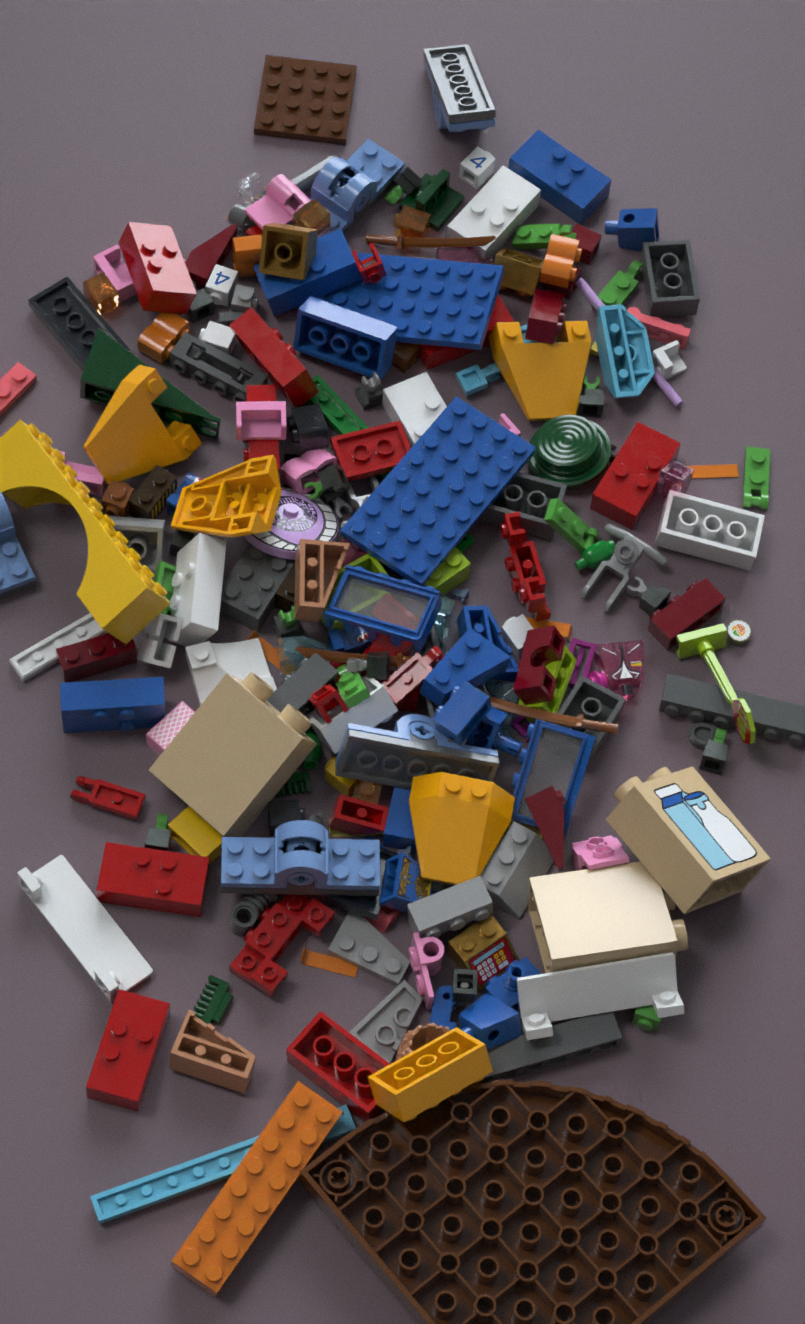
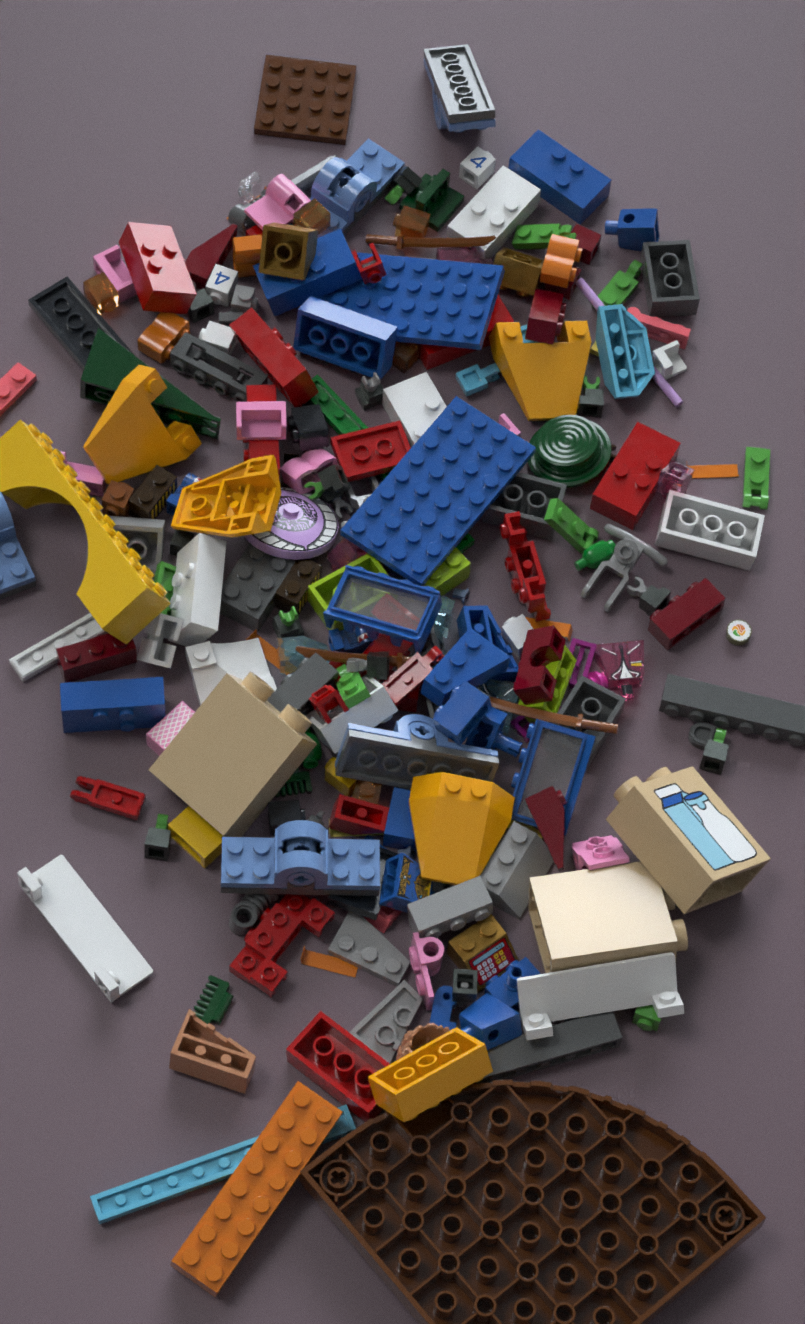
(128, 1050): red brick -> none
(153, 879): red brick -> none
(315, 574): nougat wedge -> none
(705, 643): lime piece -> none

